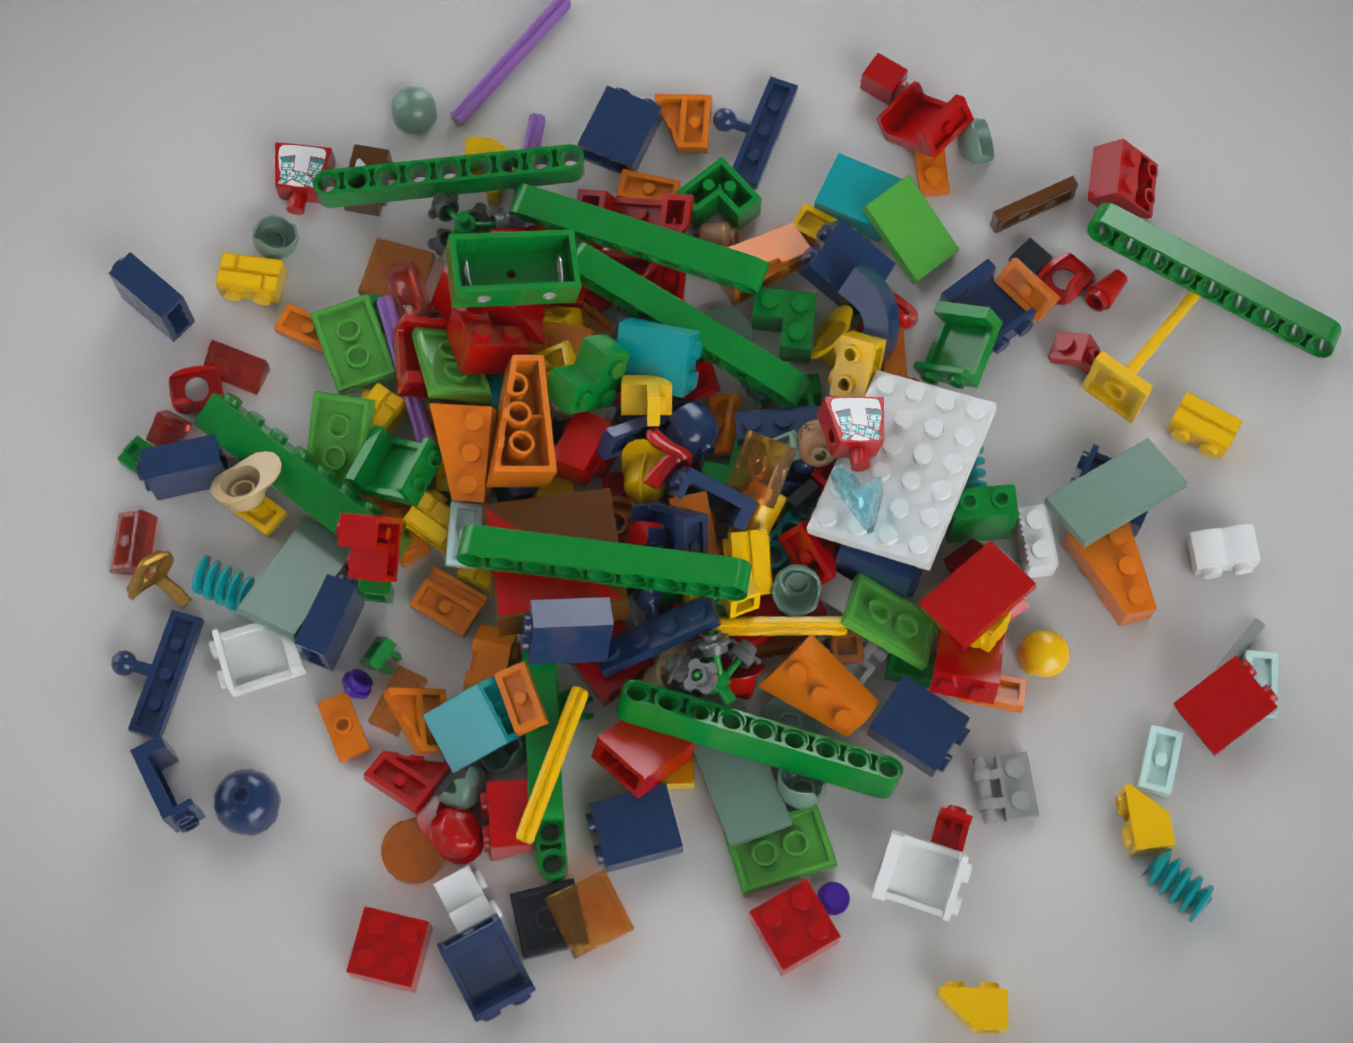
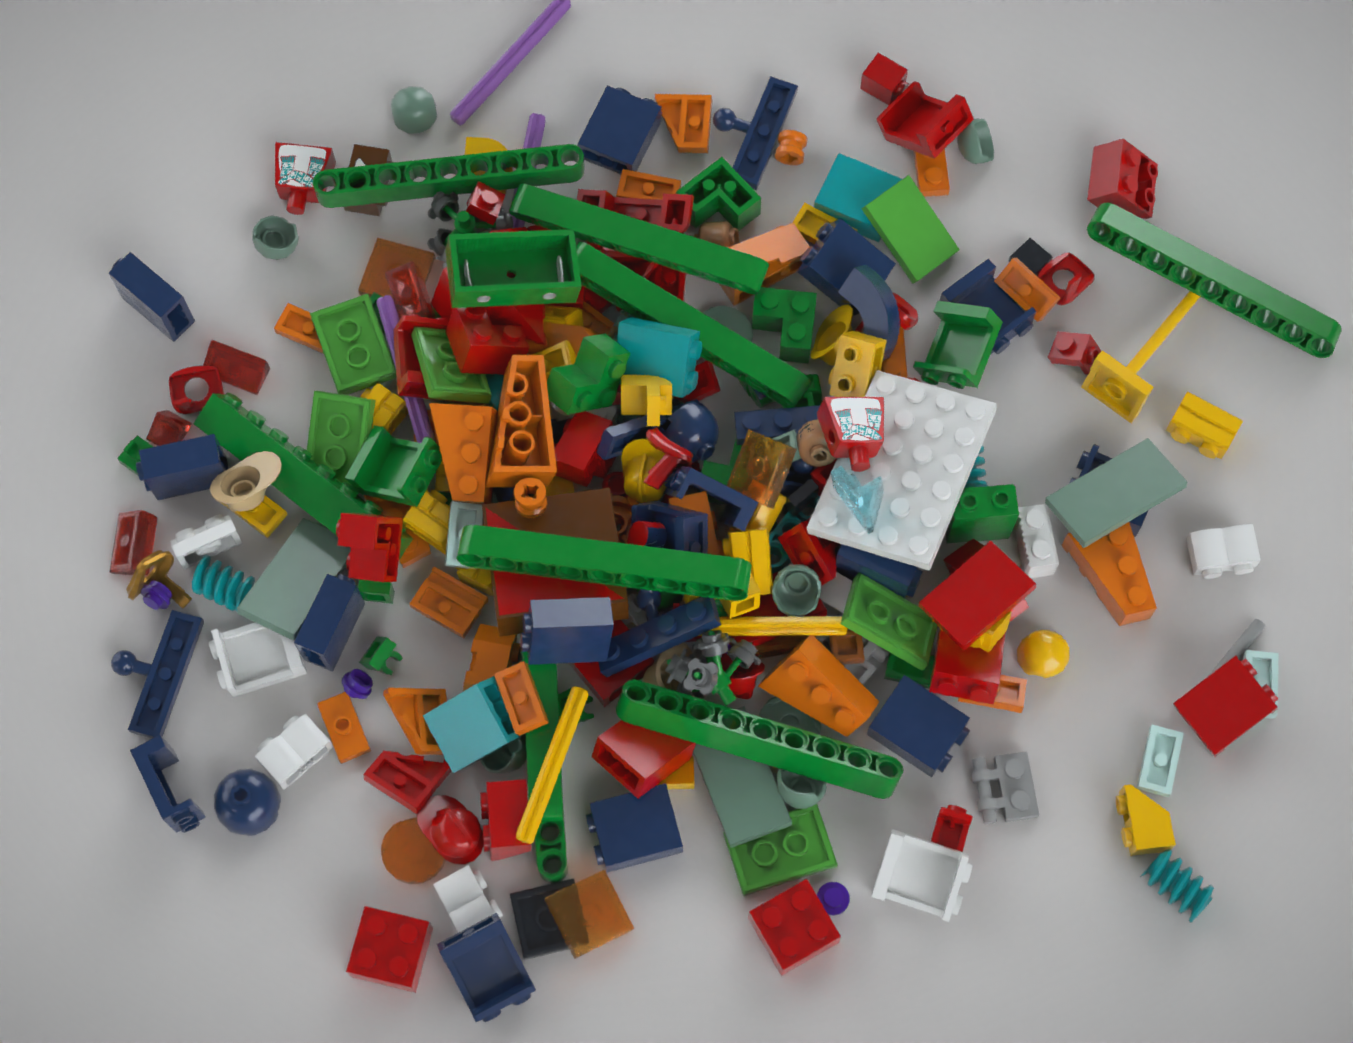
(156, 595): none -> dark purple plate
(211, 539): none -> white plate
(251, 278): yellow brick -> none
(293, 750): none -> white brick
(382, 715): clear orange tile -> none
(465, 792): sand green hair -> none
(485, 203): none -> red bracket
(528, 505): none -> orange wheel
(723, 409): orange plate -> none
(791, 147): none -> orange wheel
(978, 1008): yellow slope -> none
(1033, 204): reddish brown tile -> none
(1105, 291): red cone -> none

